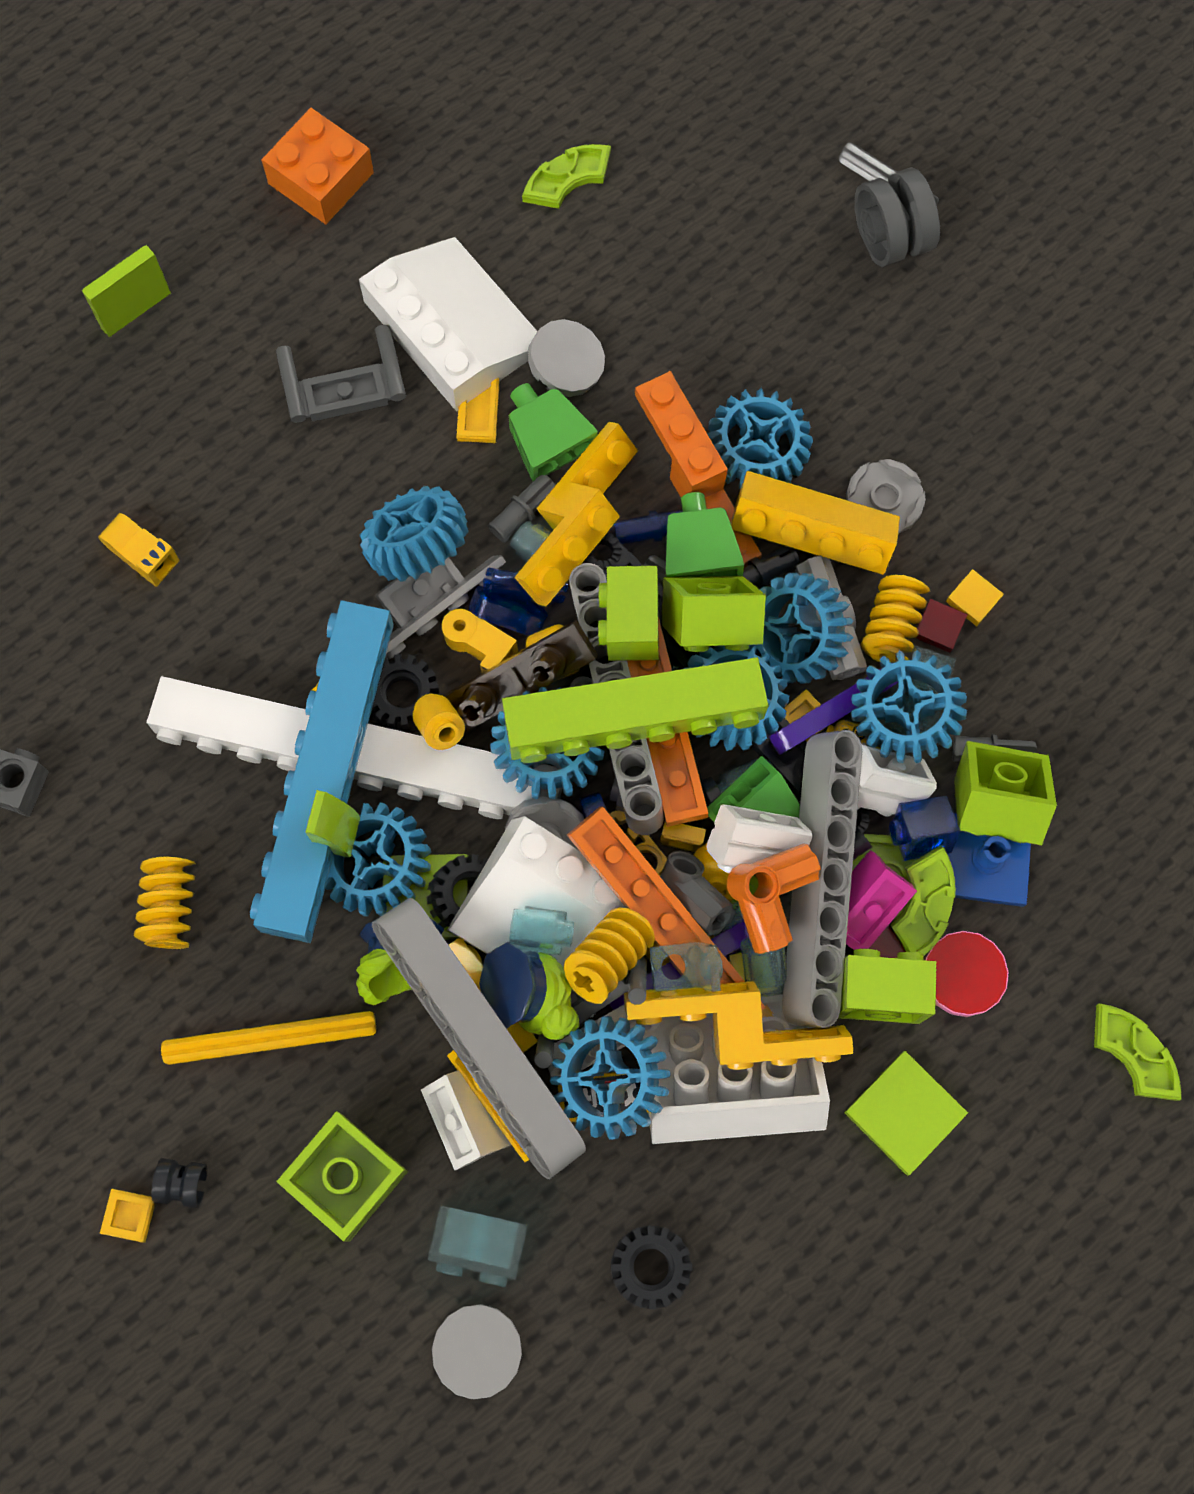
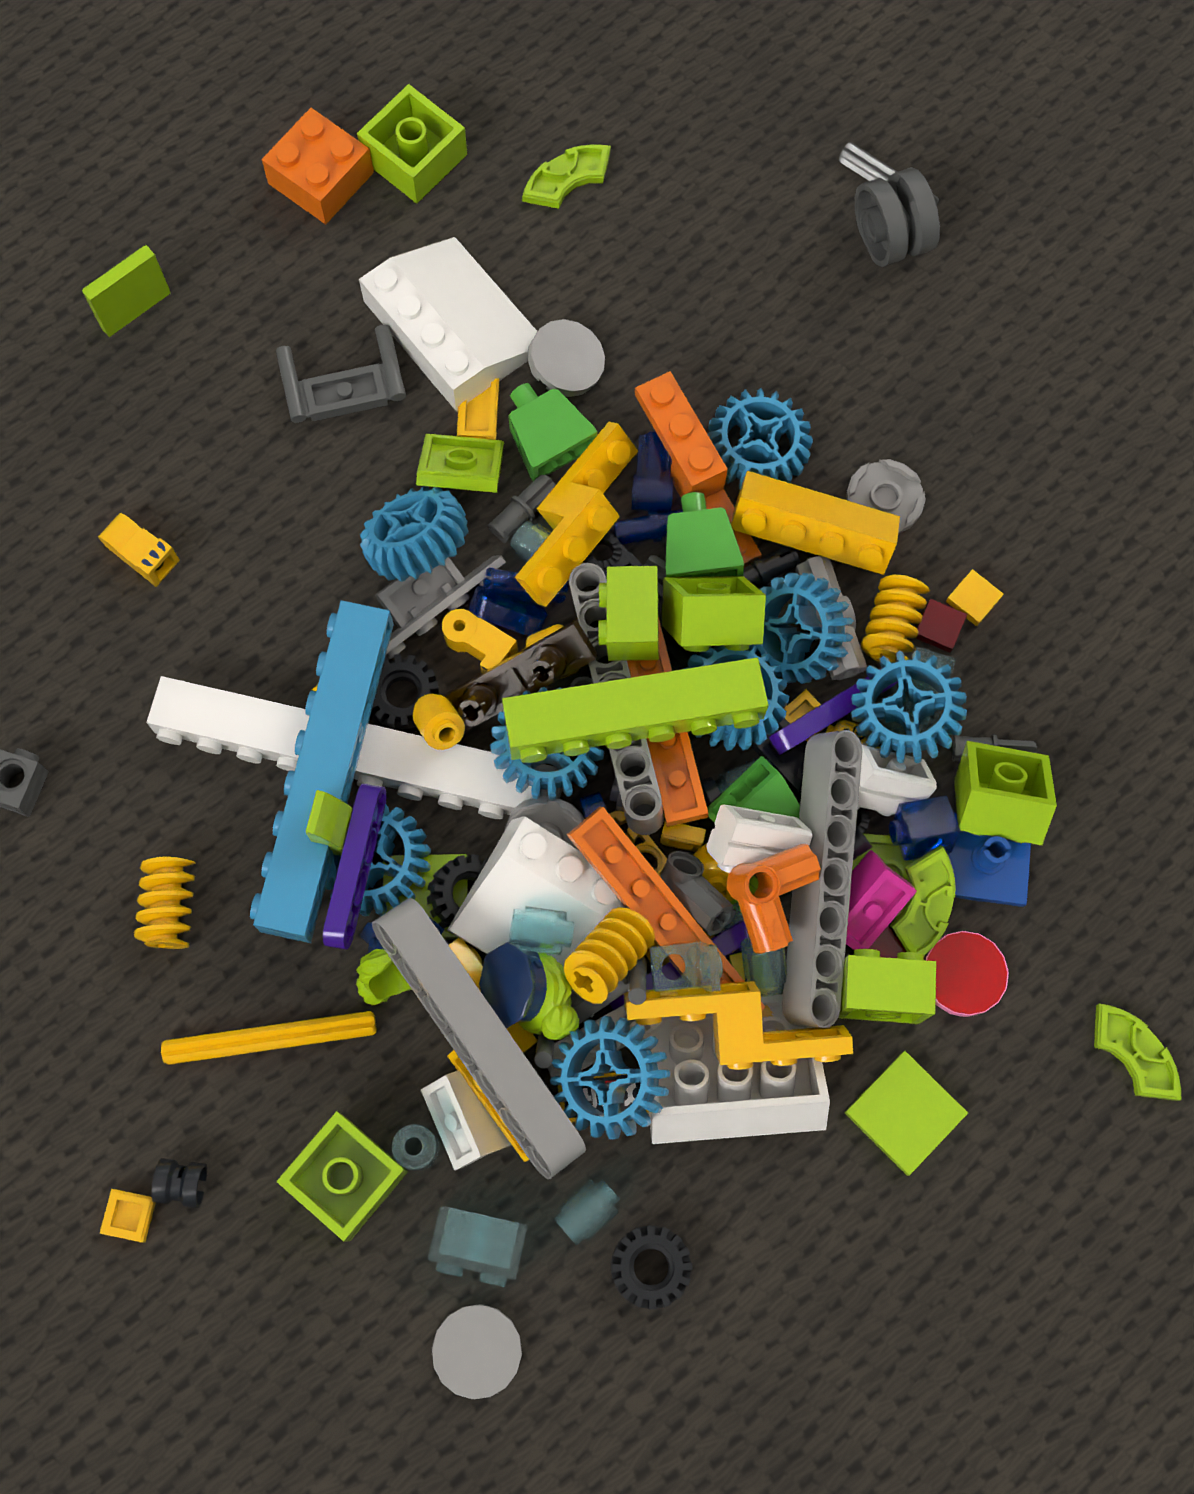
(354, 866): none -> dark purple beam
(413, 143): none -> lime brick
(429, 1151): none -> clear light blue brick
(460, 463): none -> lime tile
(587, 1211): none -> clear light blue brick
(652, 482): none -> clear blue piece

